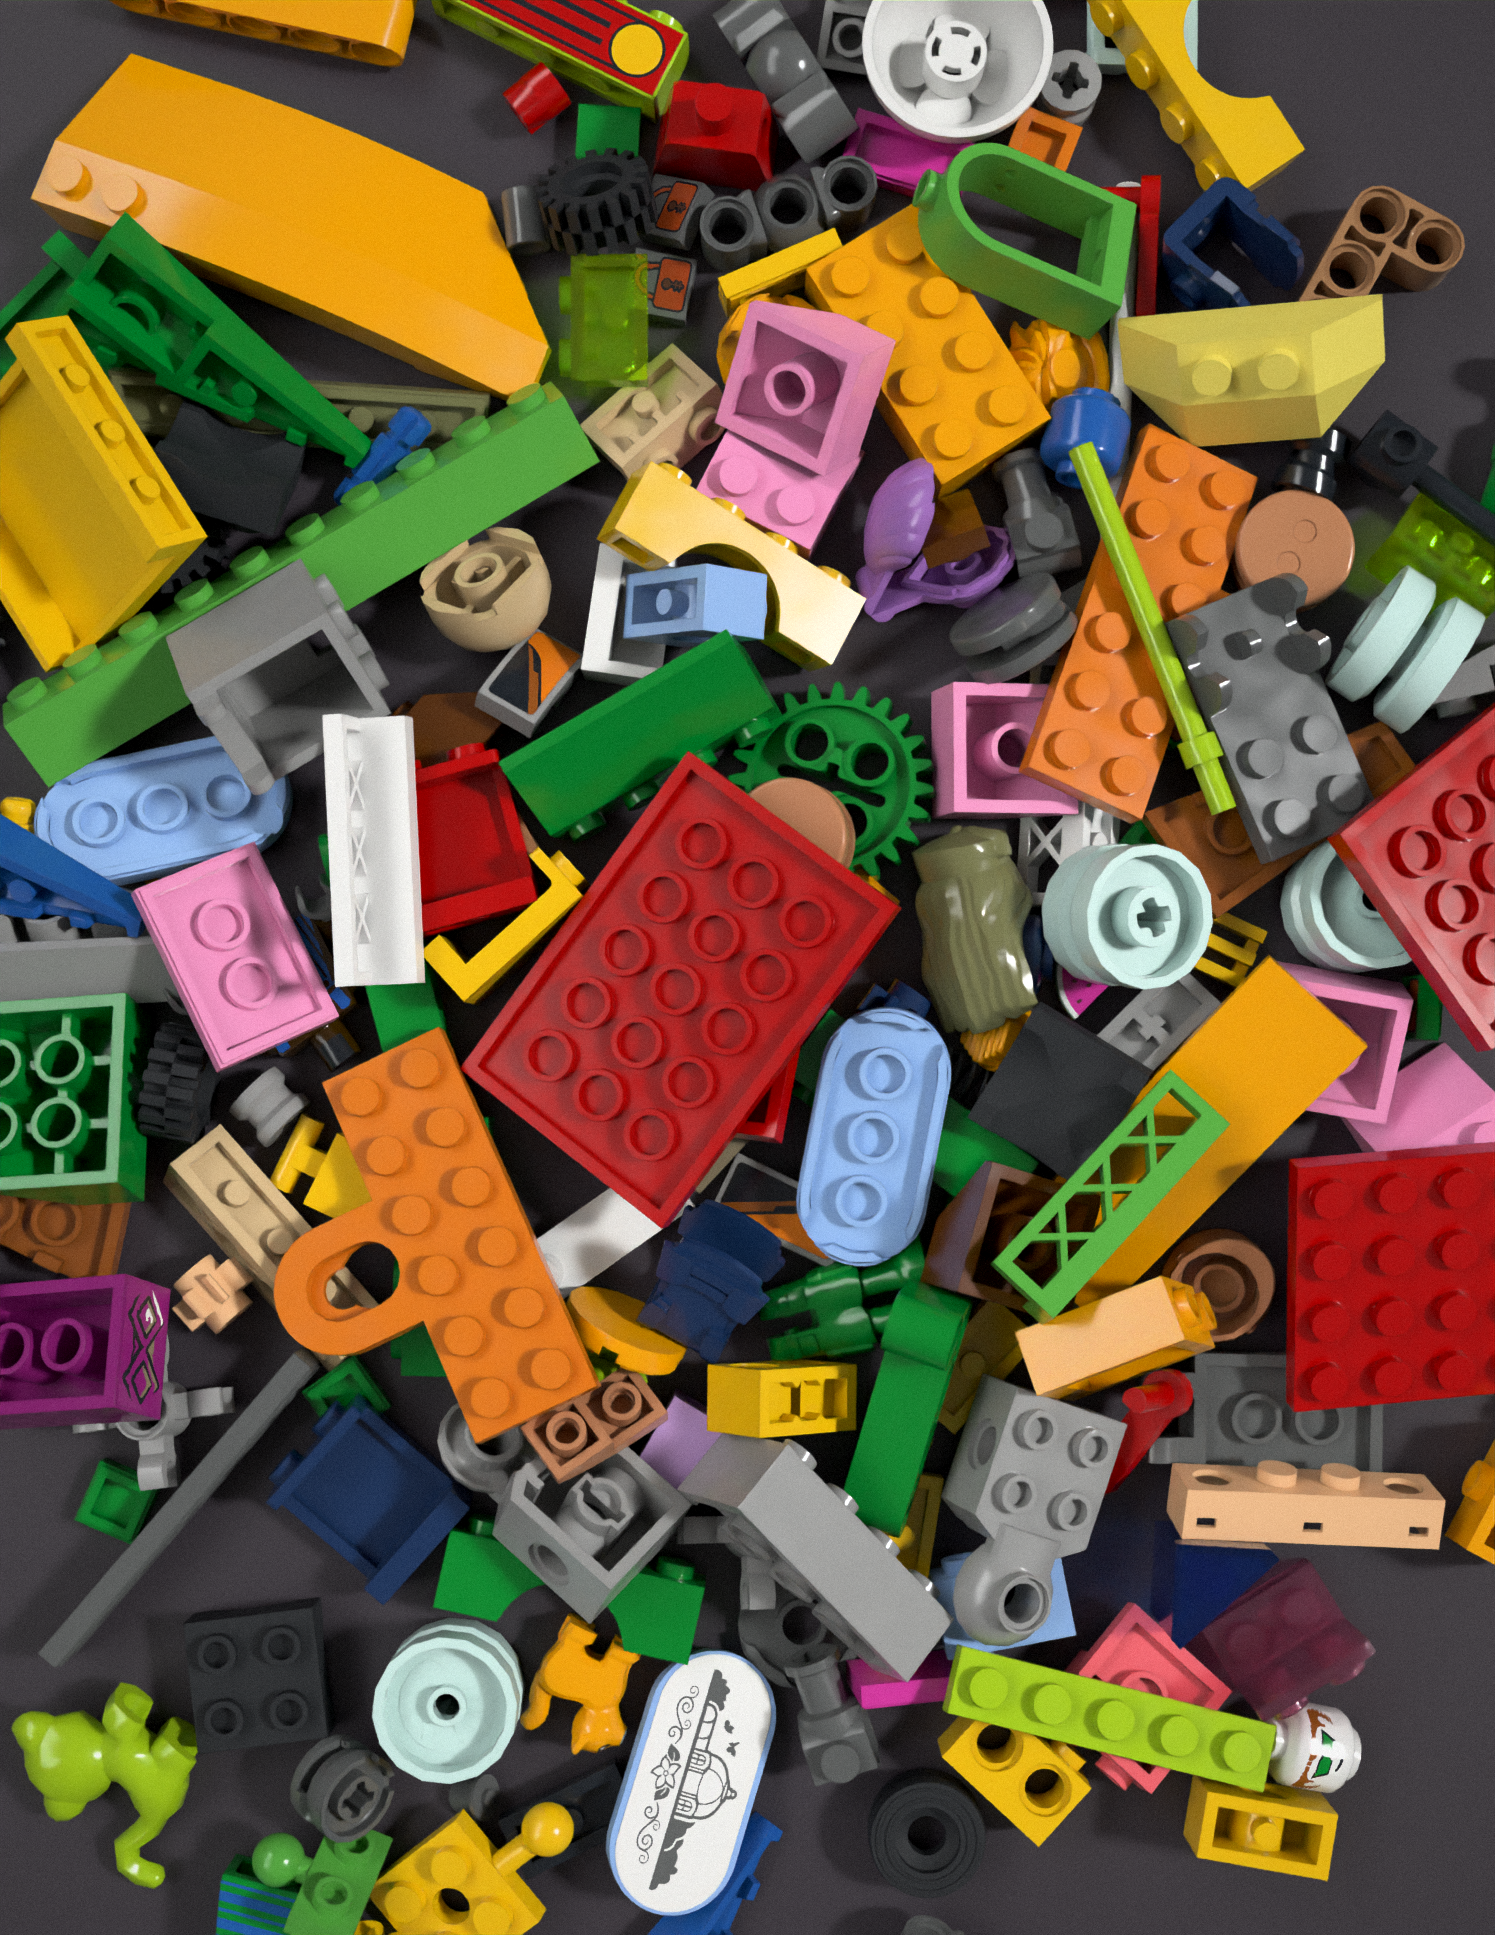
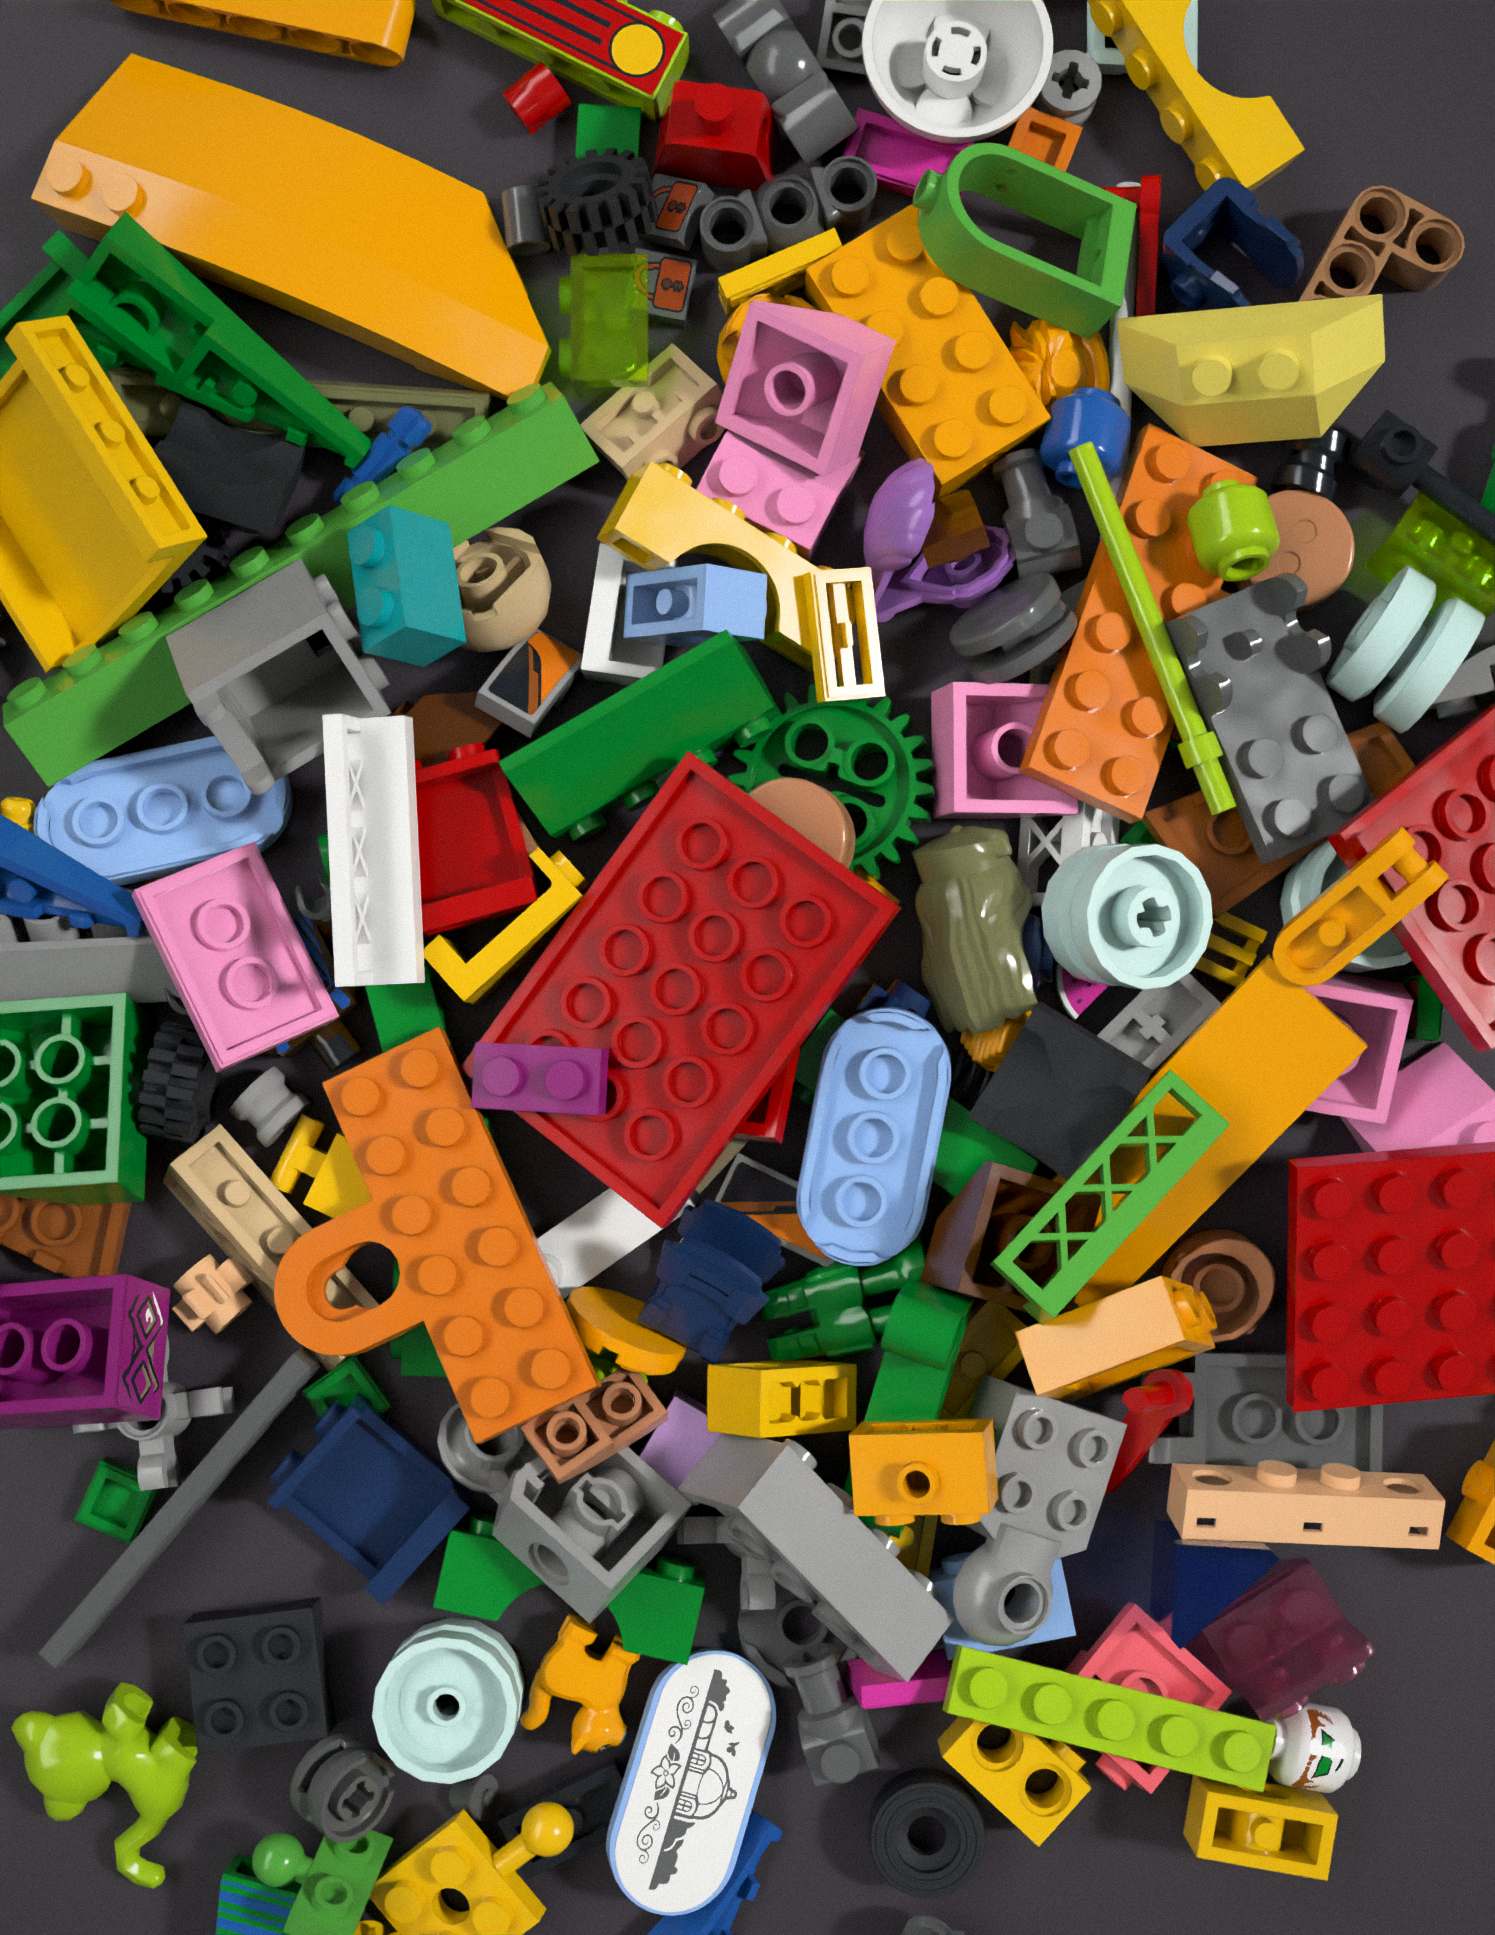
(406, 586): none -> teal brick
(540, 1078): none -> magenta plate
(821, 637): none -> tile
(923, 1470): none -> light orange brick
(1233, 530): none -> lime head
(1354, 911): none -> light orange plate

